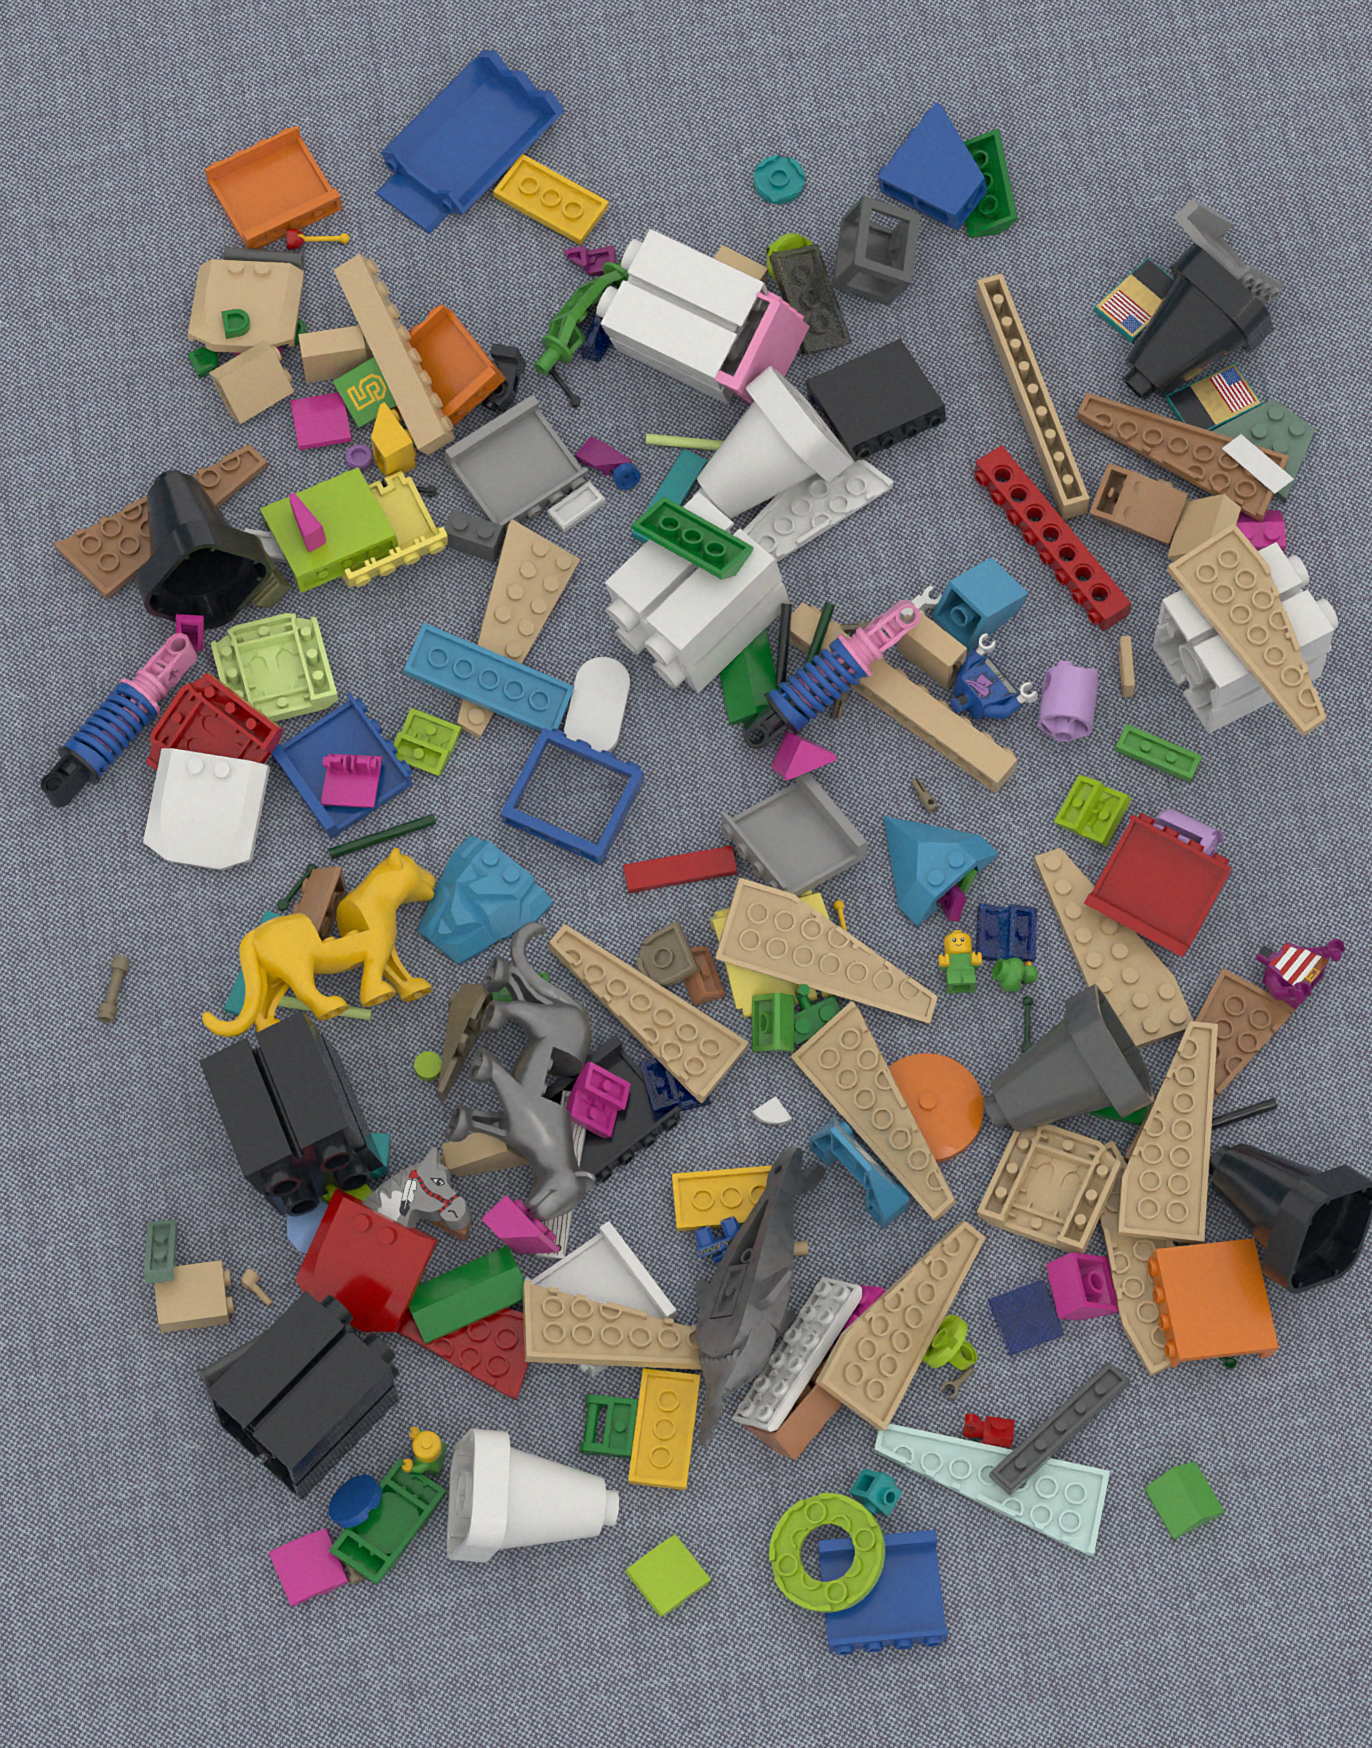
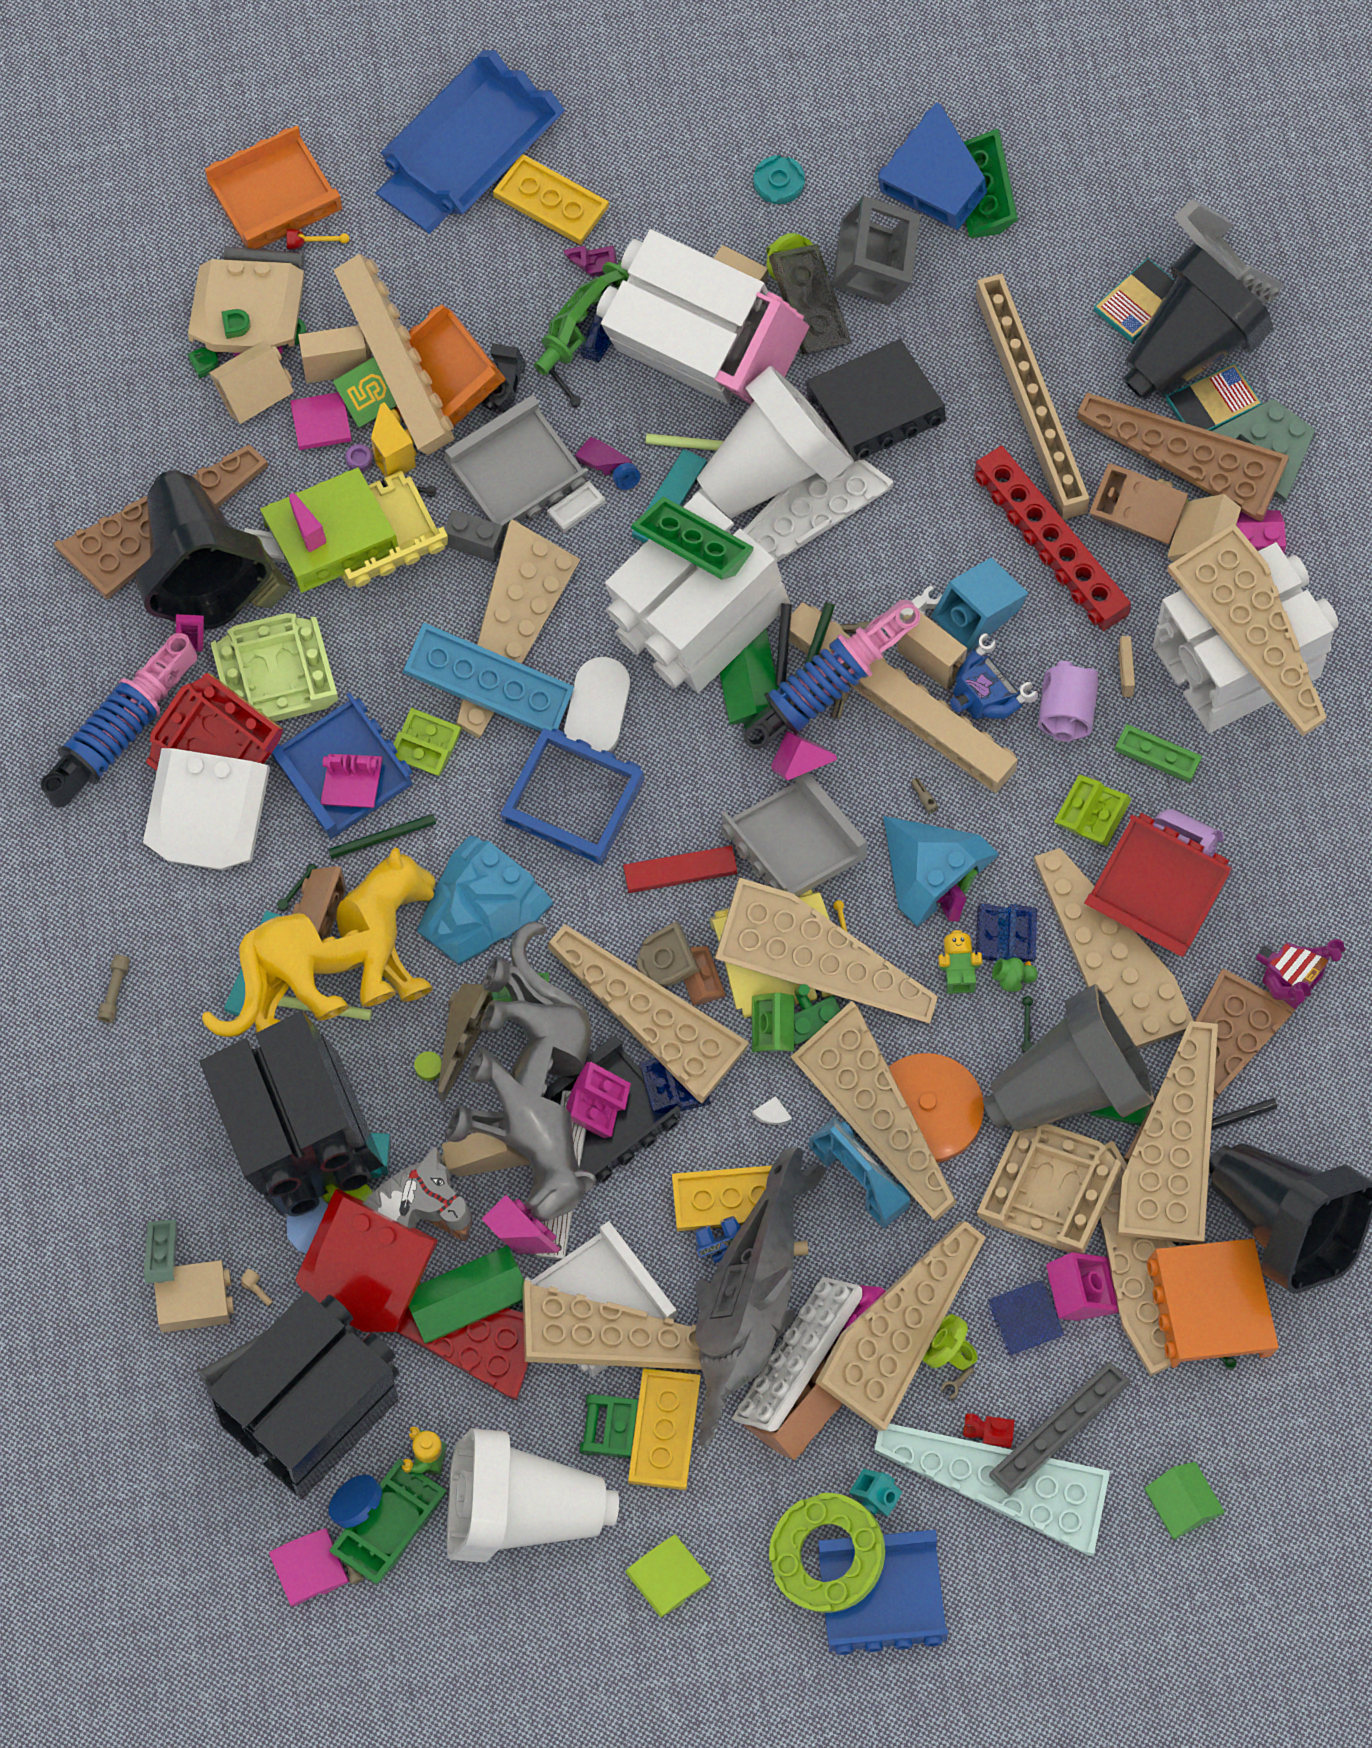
(1257, 463): white sticker -> none

